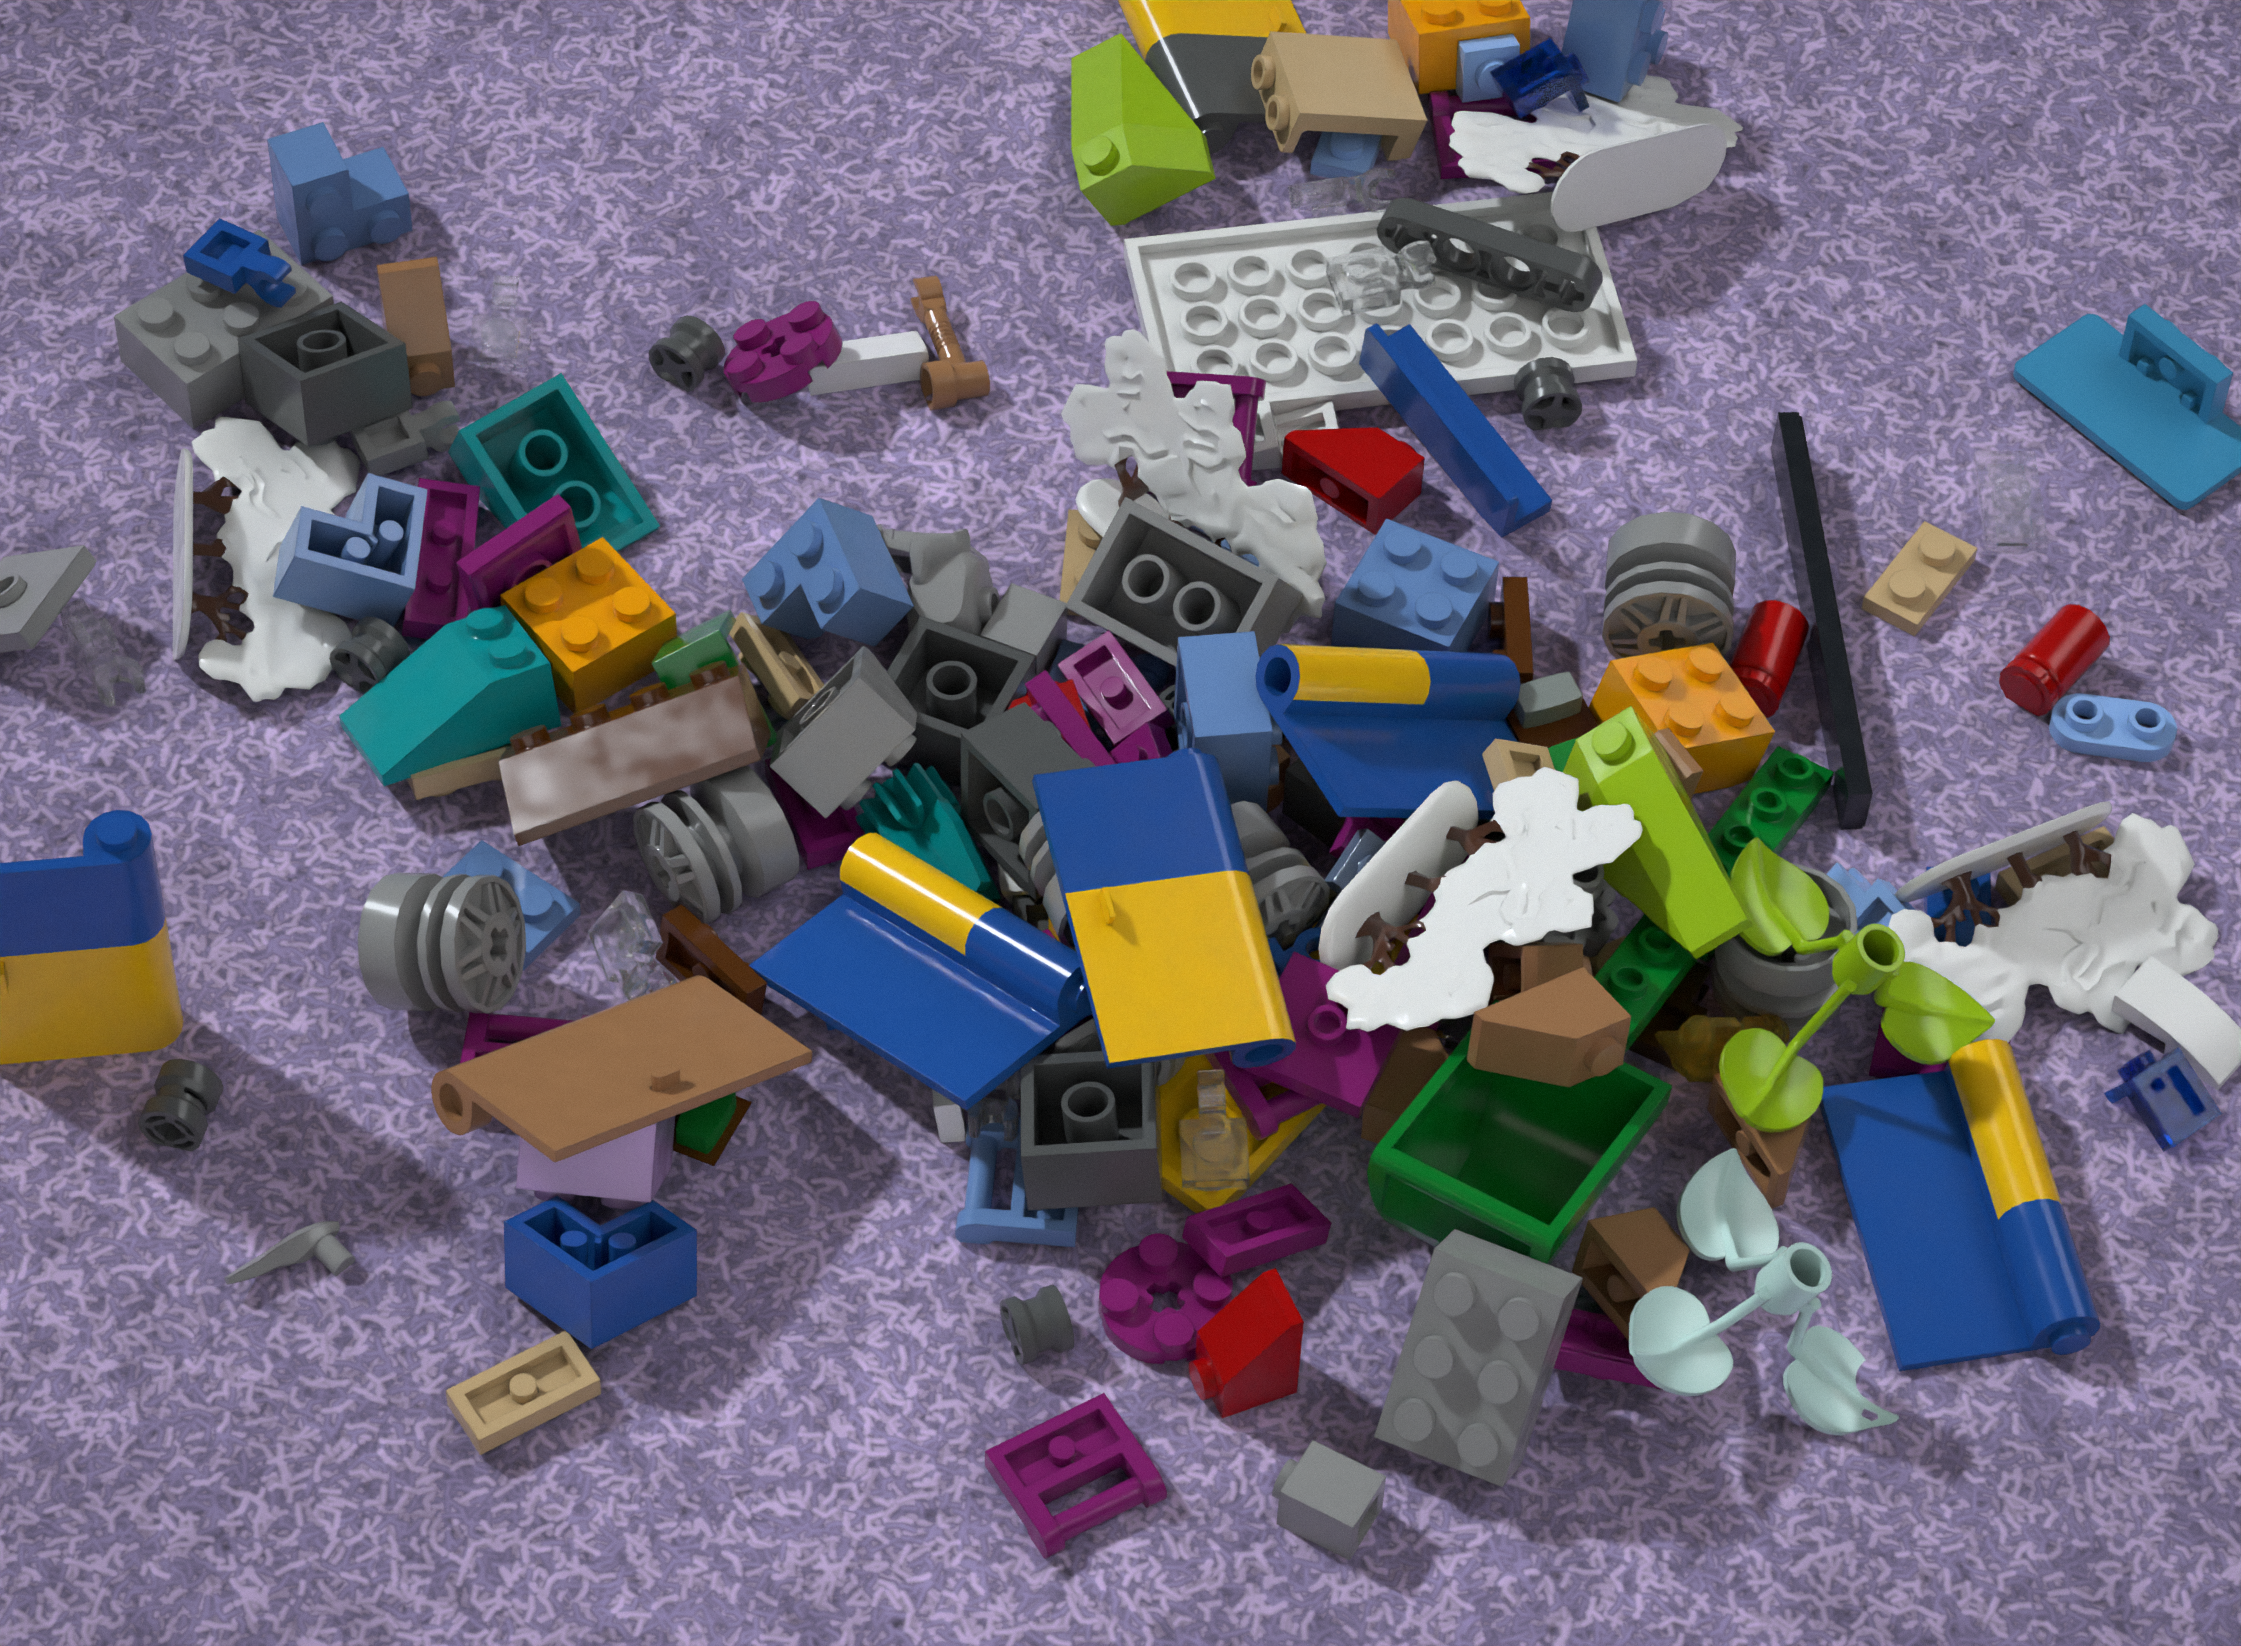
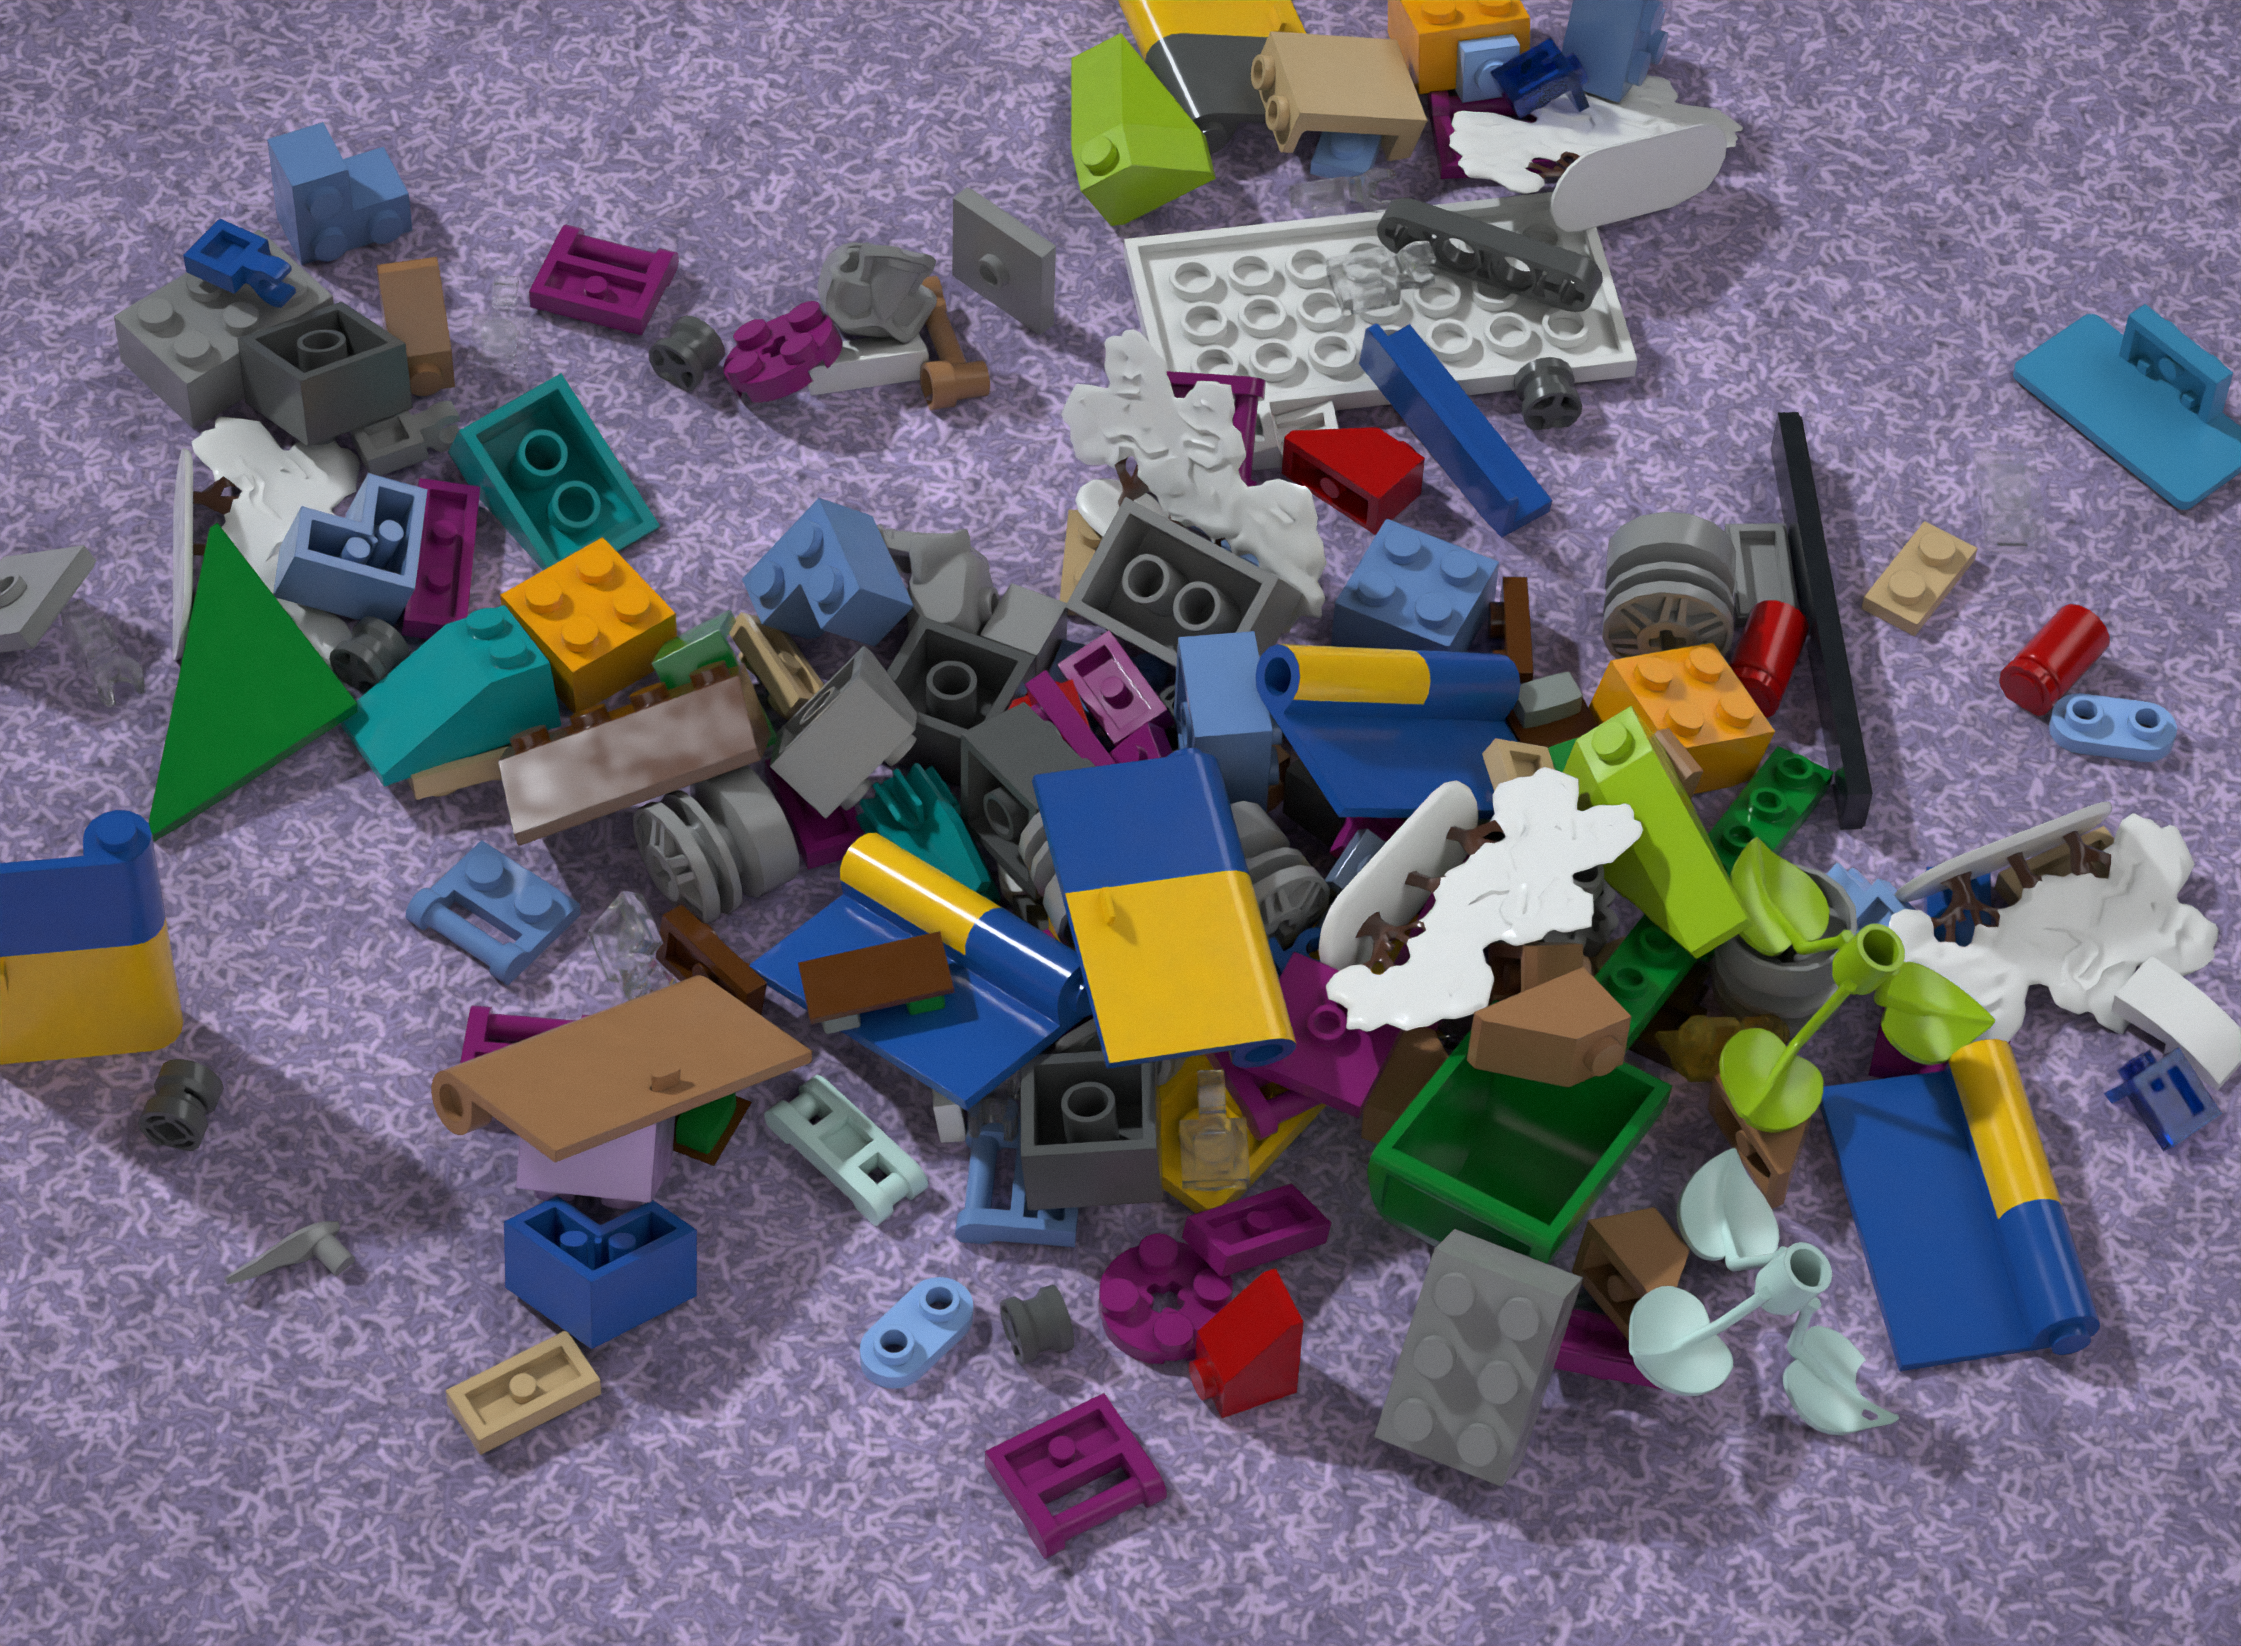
(243, 691): none -> green tile
(442, 942): light grey wheel -> none
(519, 553): magenta plate -> none
(602, 281): none -> magenta plate
(847, 1148): none -> light aqua plate
(876, 978): none -> reddish brown piece
(877, 290): none -> light grey head
(919, 1329): none -> light blue plate
(1003, 260): none -> light grey plate
(1328, 1498): light grey brick -> none
(1761, 567): none -> light grey tile

